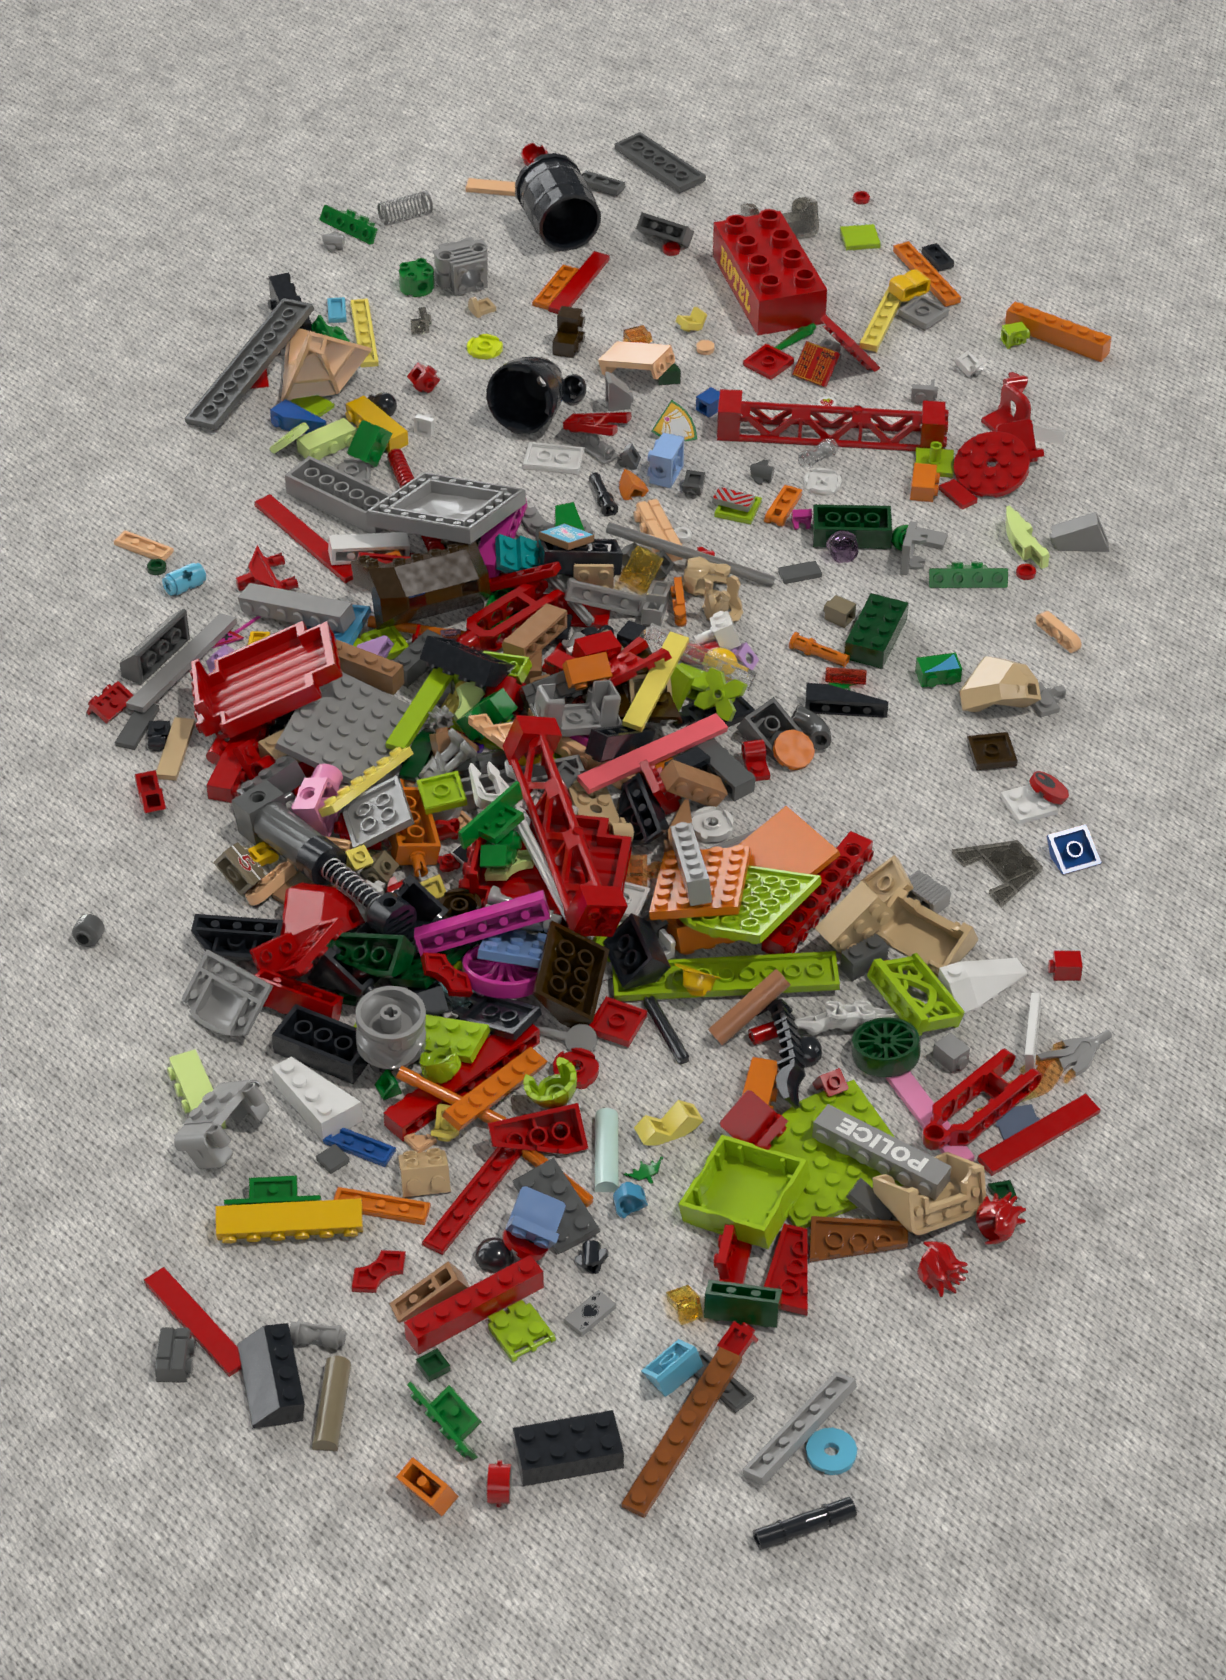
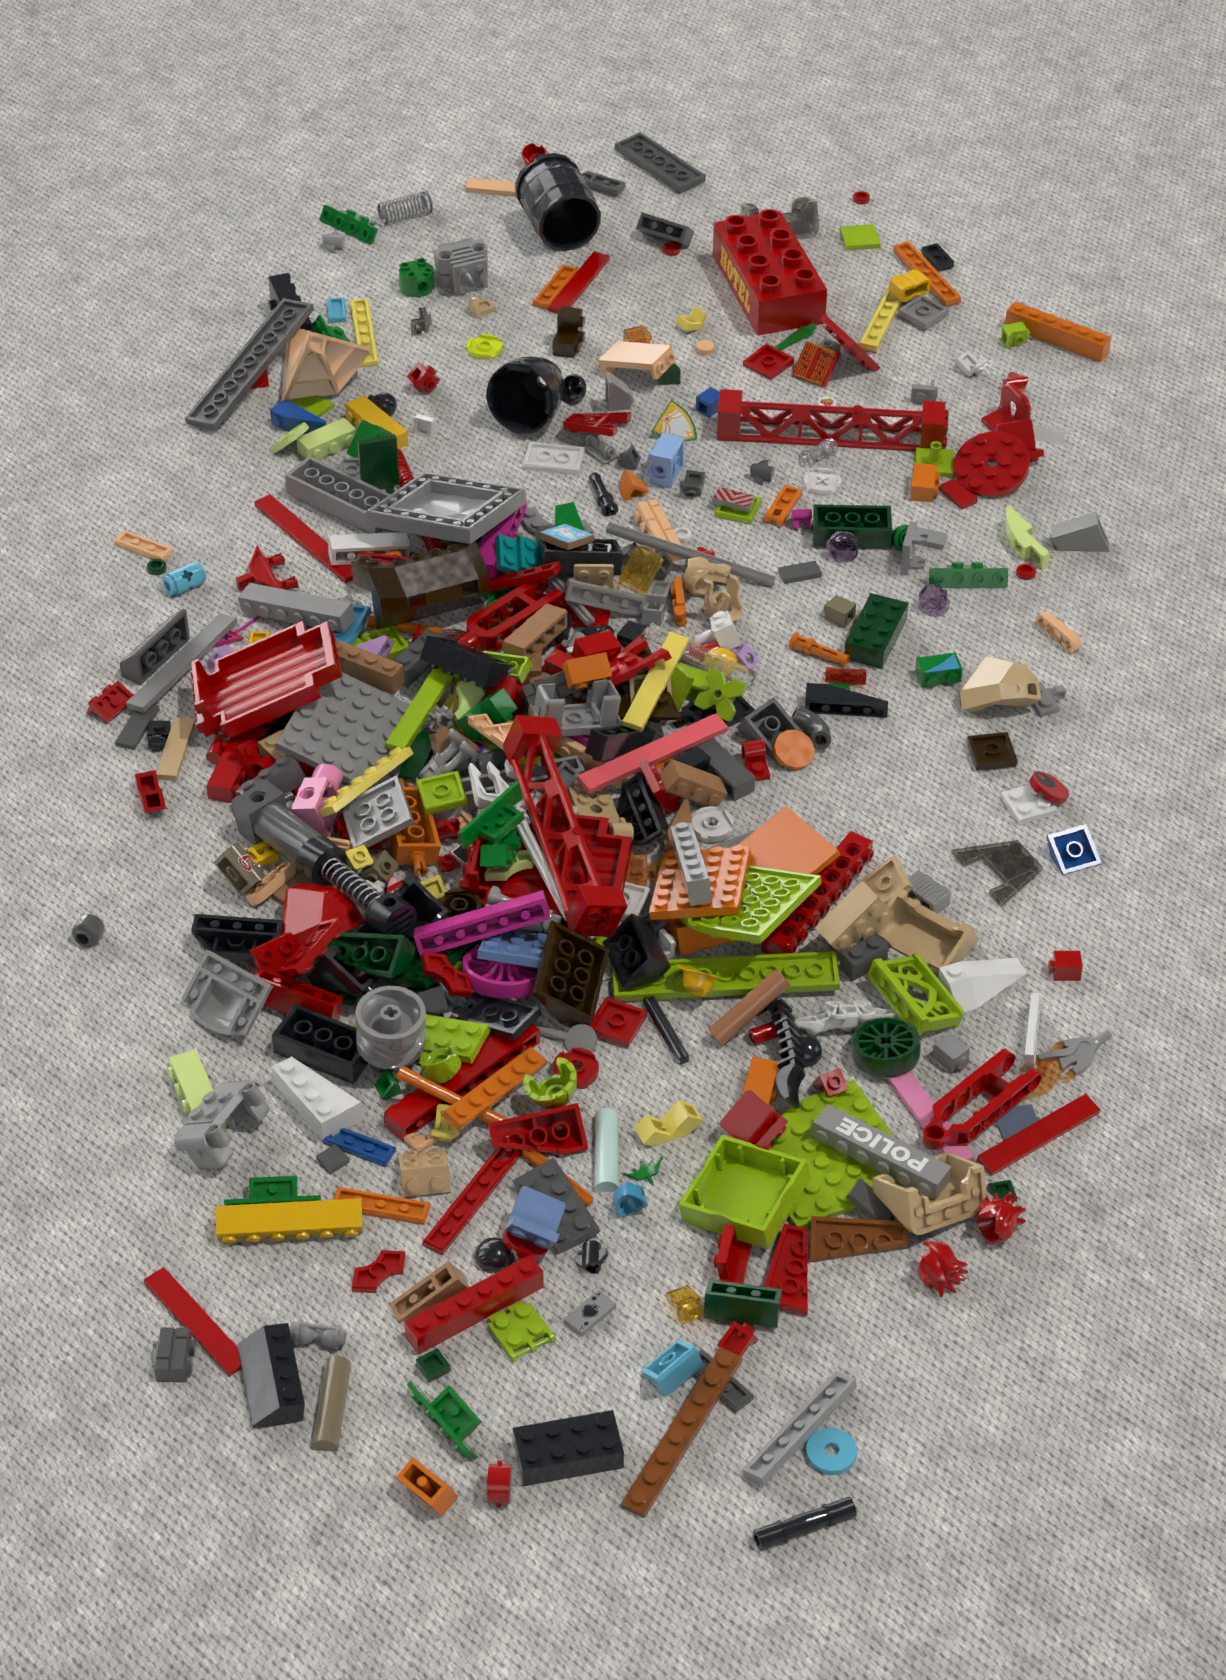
(379, 462): none -> dark green tile
(933, 600): none -> clear purple hair

